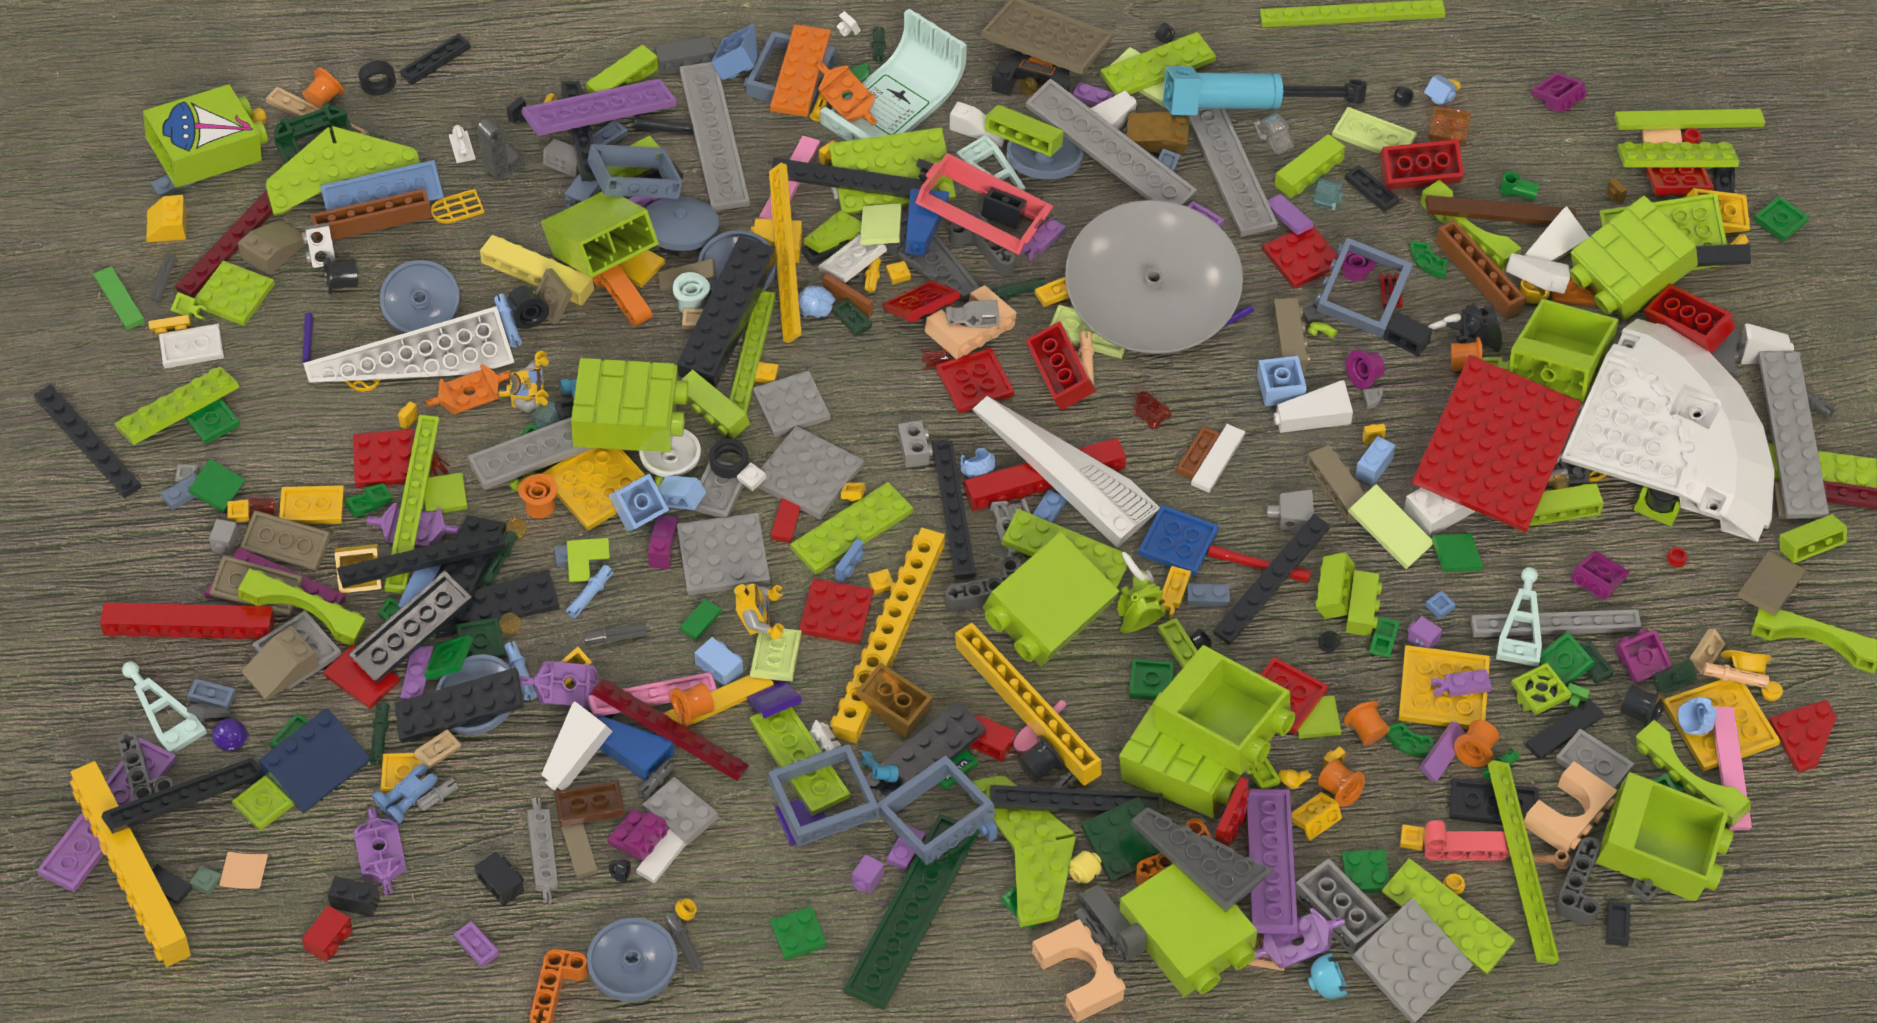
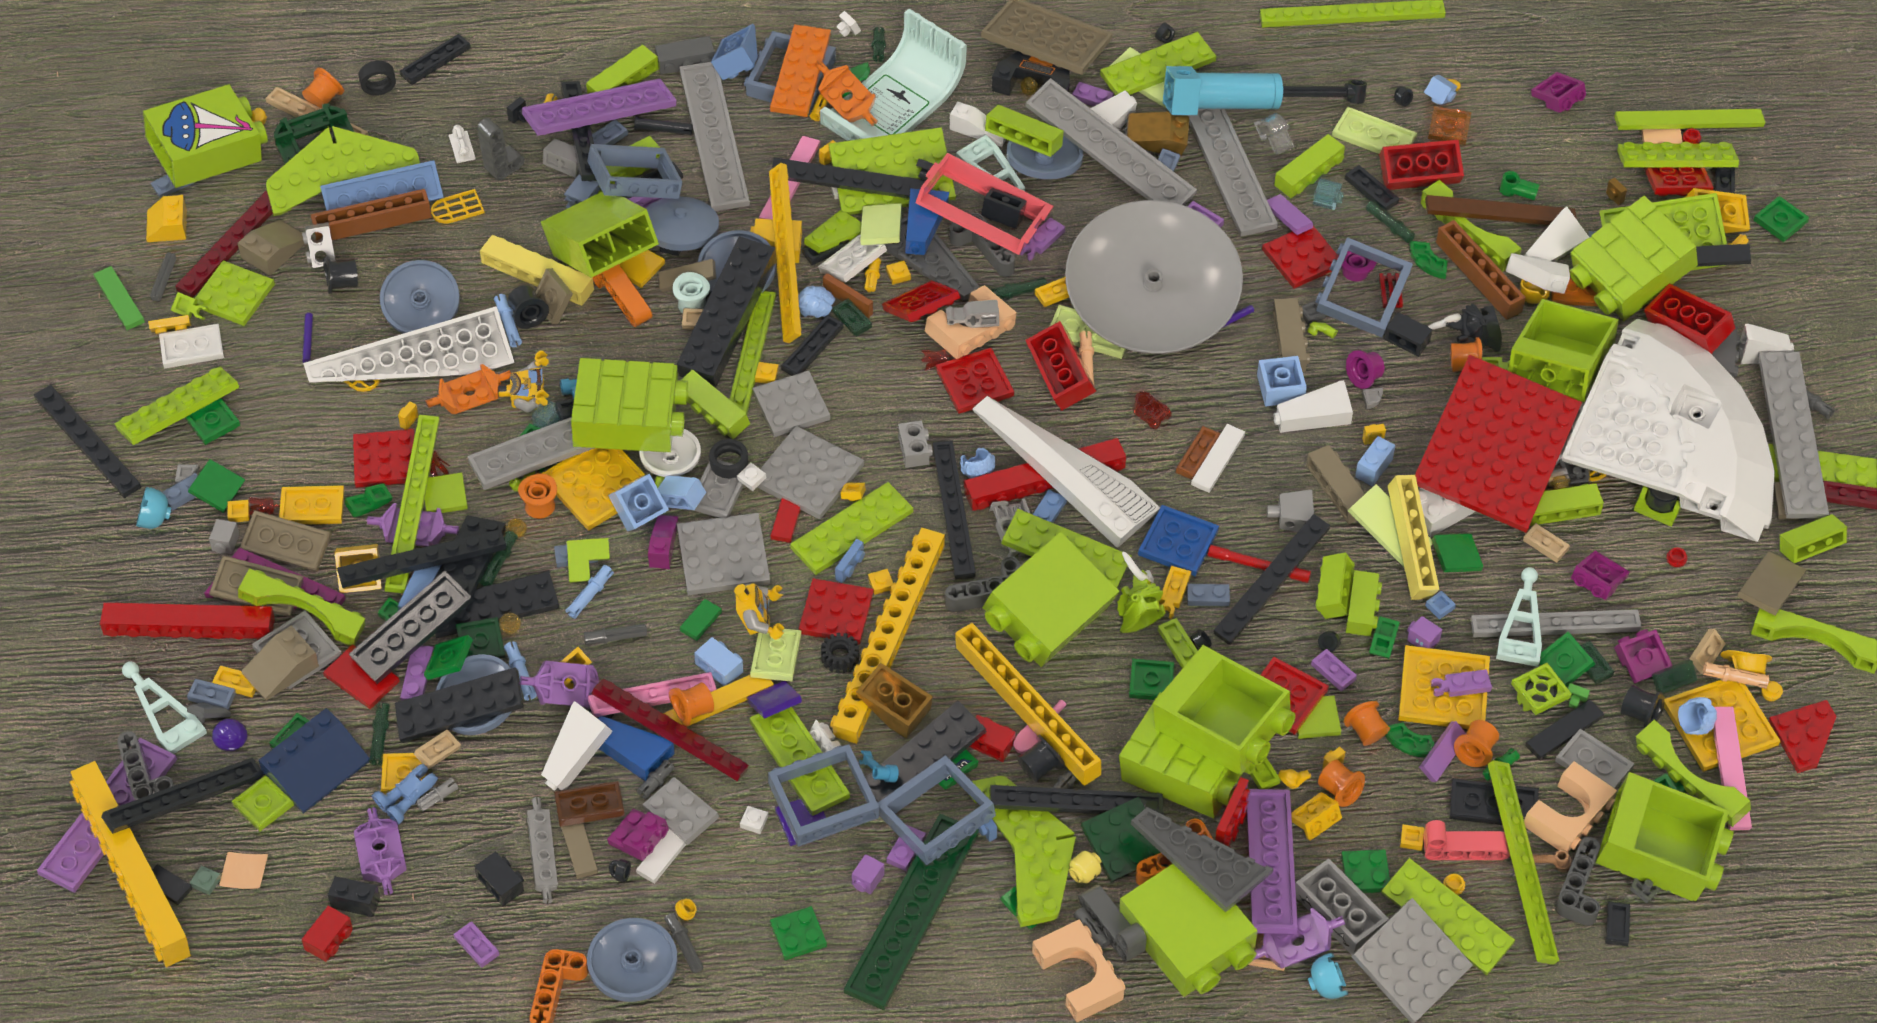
(153, 509): none -> medium azure cylinder
(234, 679): none -> yellow plate
(754, 819): none -> white plate
(812, 346): none -> black tile
(839, 663): none -> black tyre
(1333, 670): none -> medium lavender plate
(1395, 226): none -> clear green pin
(1413, 537): none -> light yellow brick
(1546, 543): none -> tan plate

